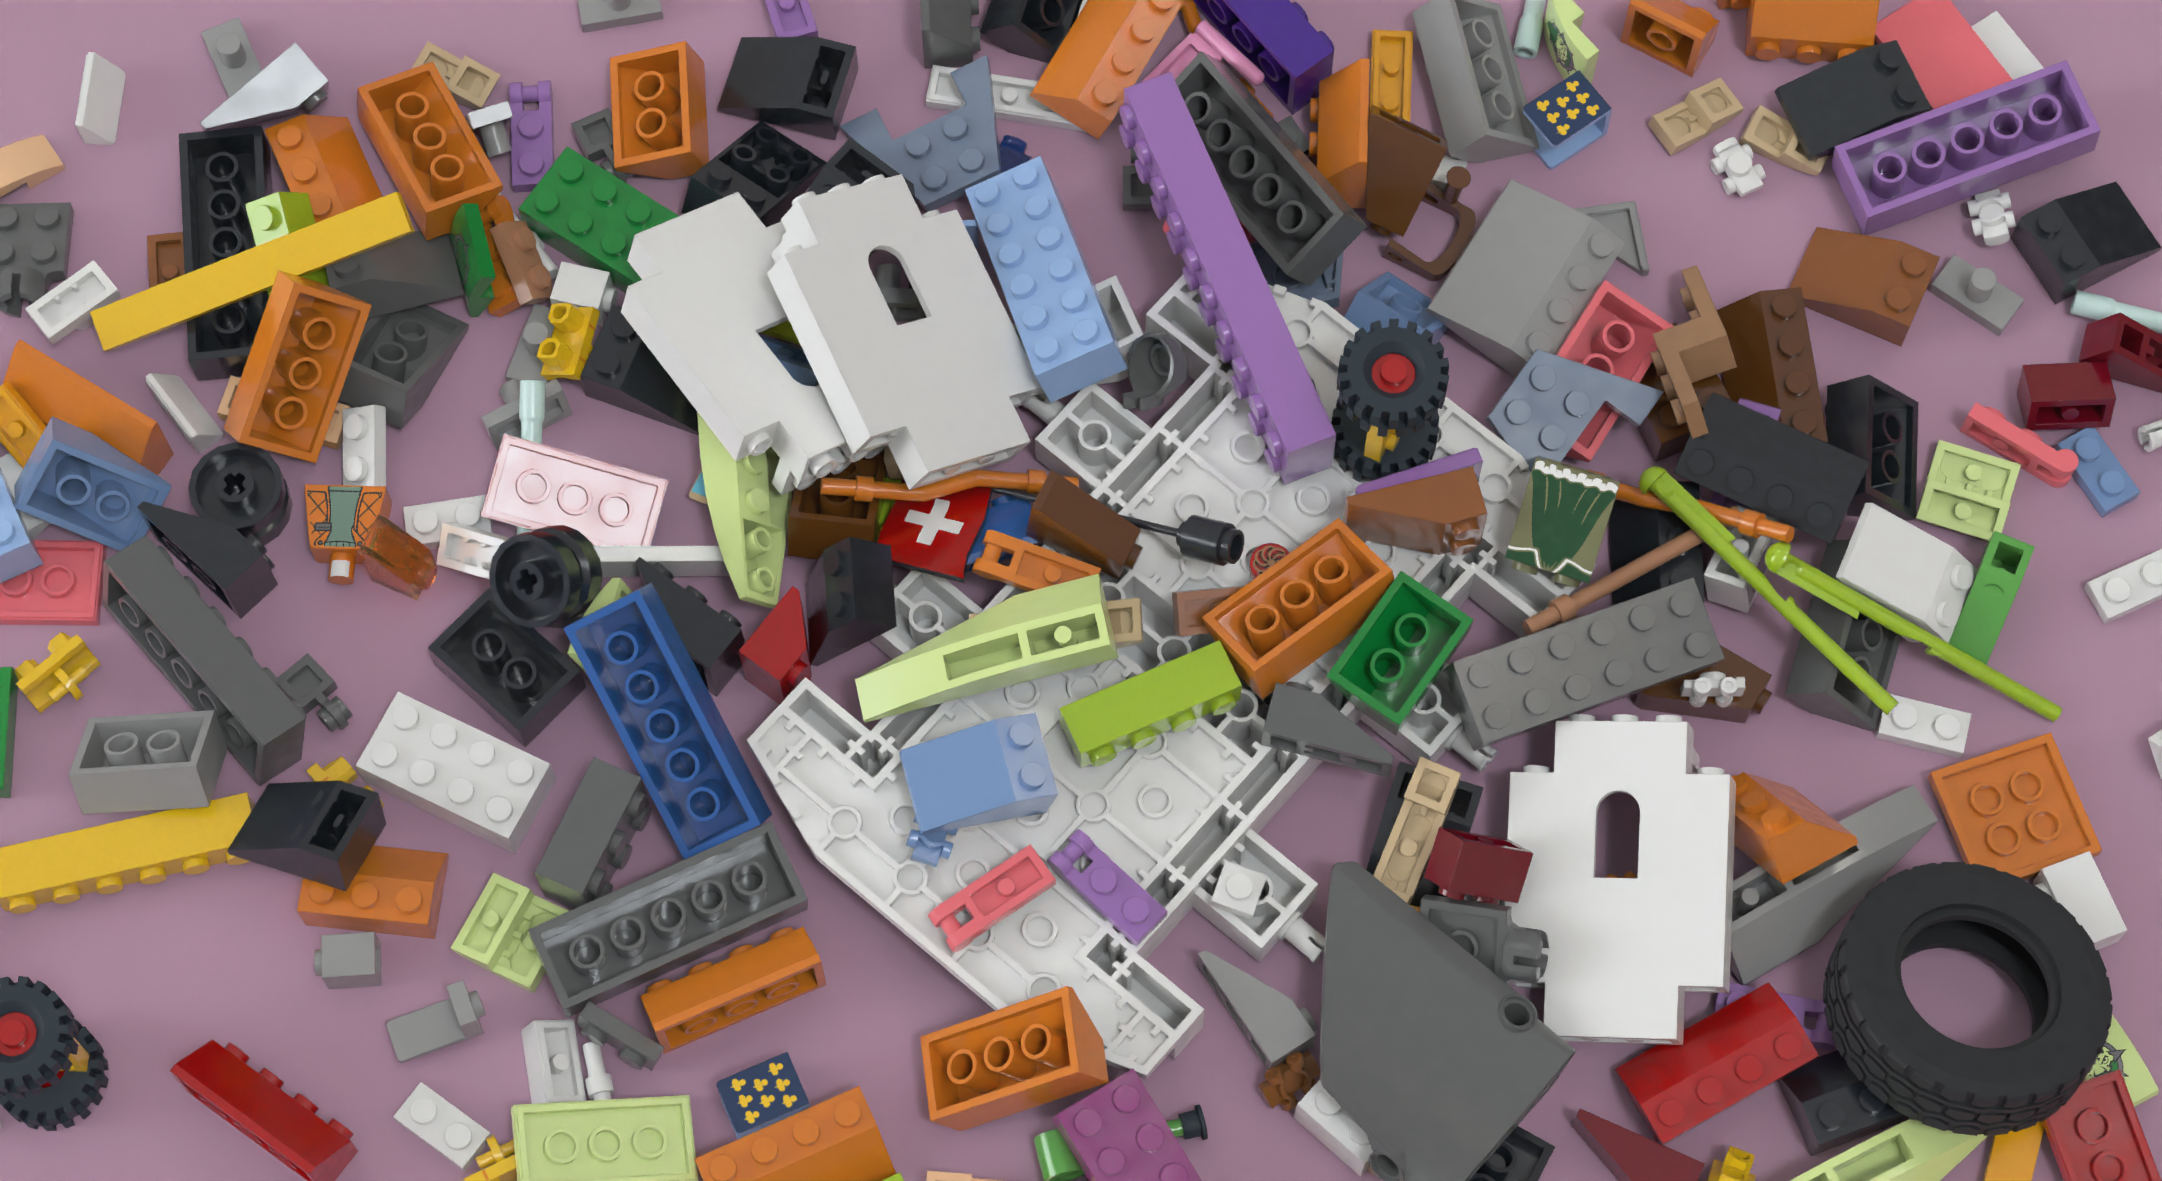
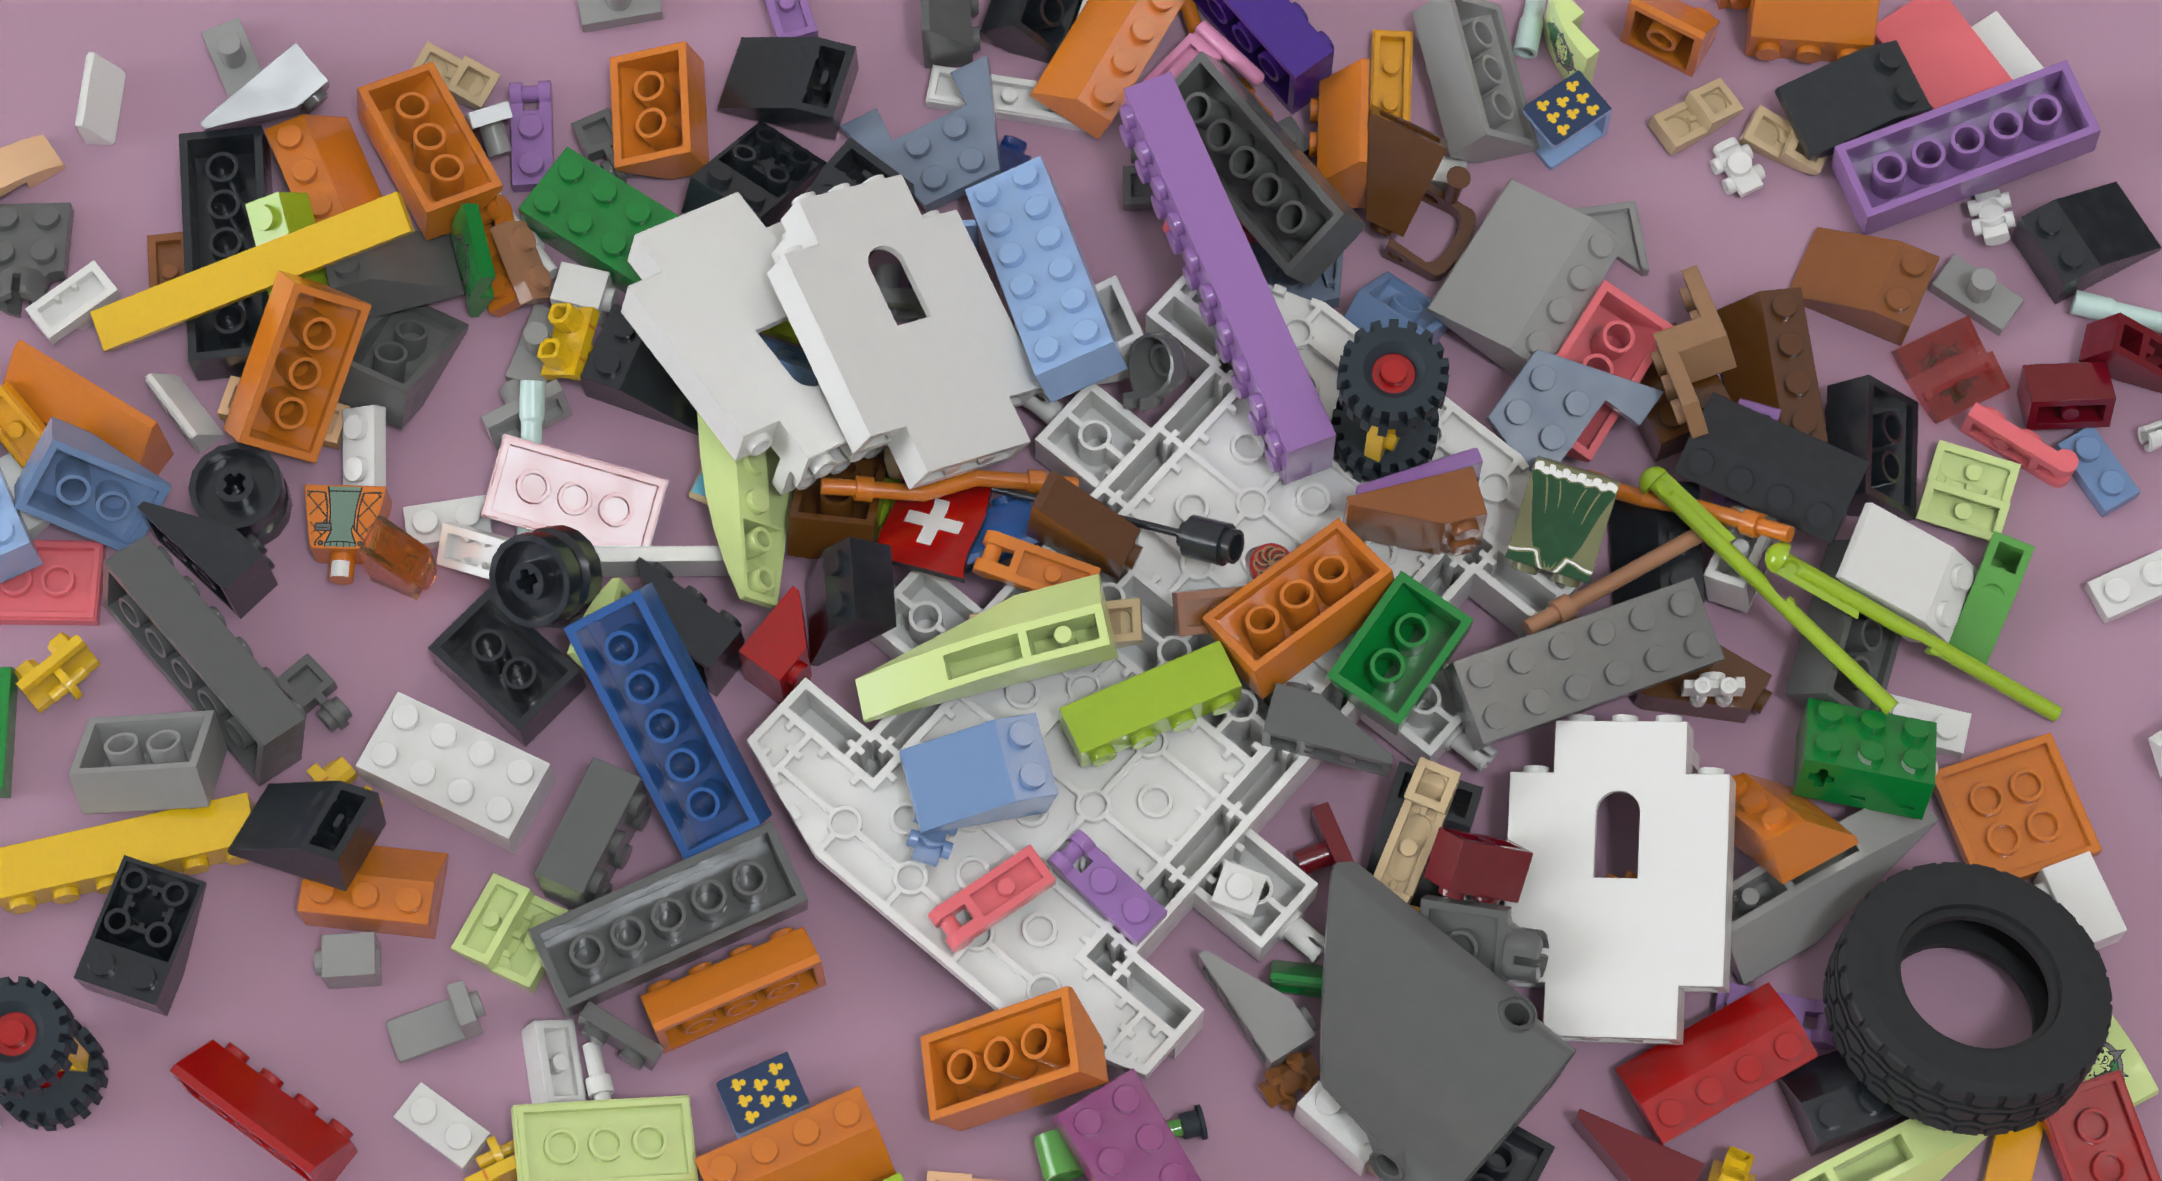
(142, 936): none -> black slope
(1296, 978): none -> green slope
(1331, 843): none -> dark red tile
(1865, 758): none -> green piece
(1950, 370): none -> clear red slope

